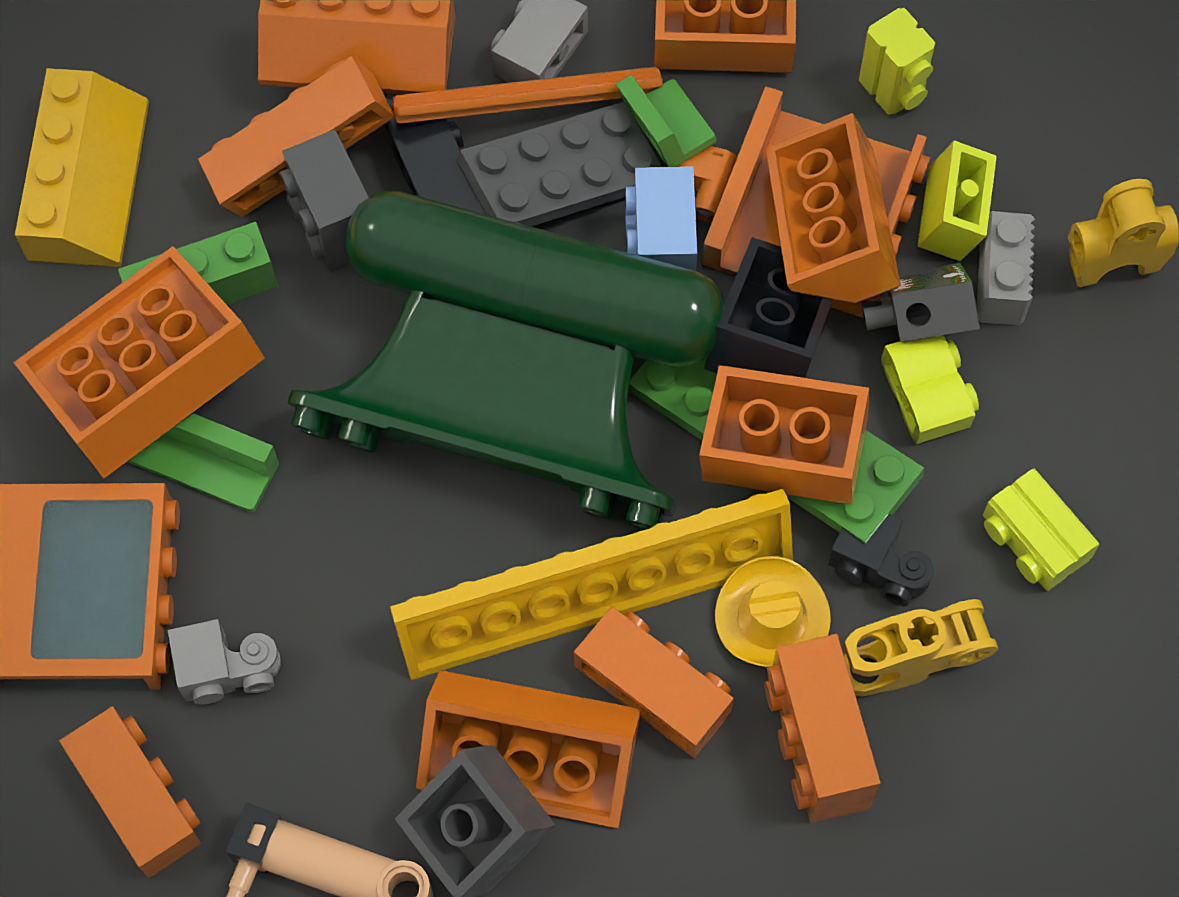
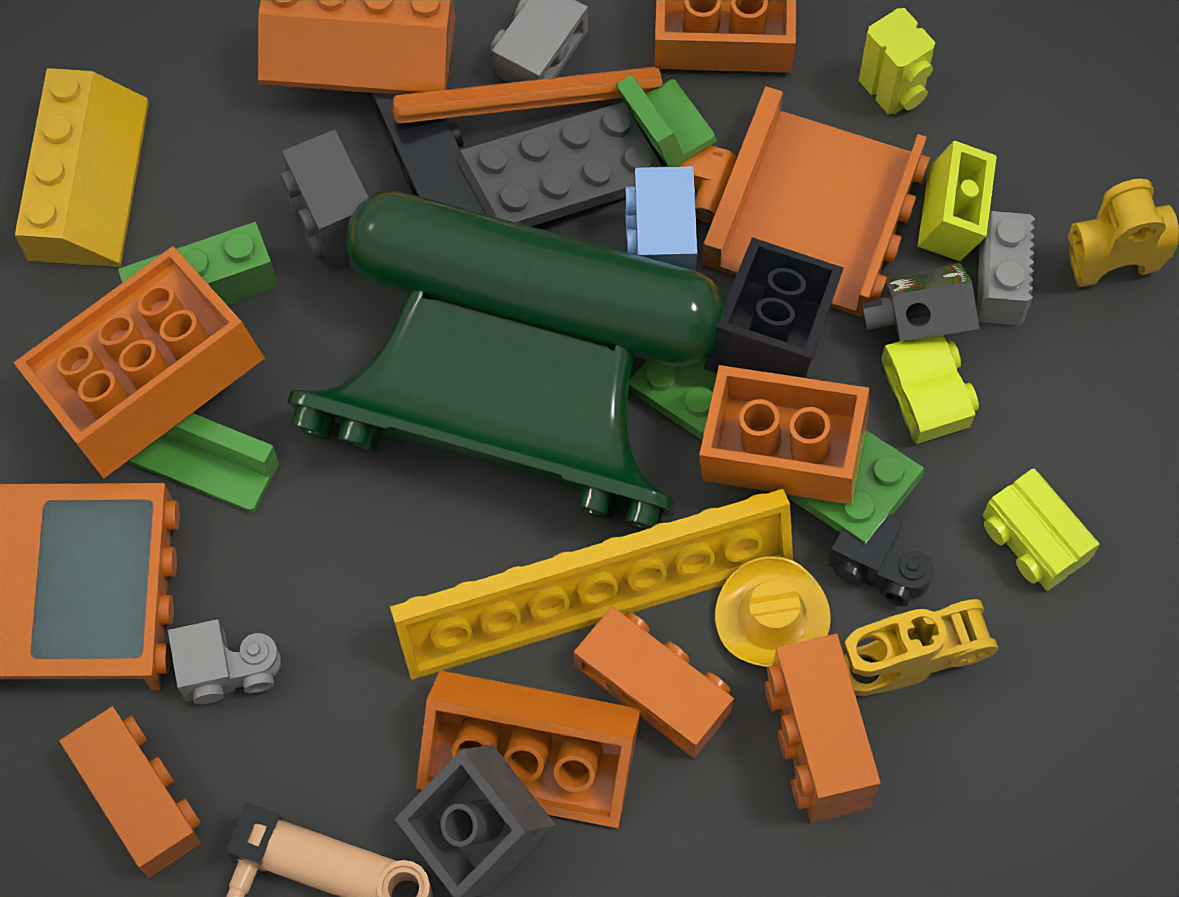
(248, 164): orange brick -> none
(832, 213): orange slope -> none

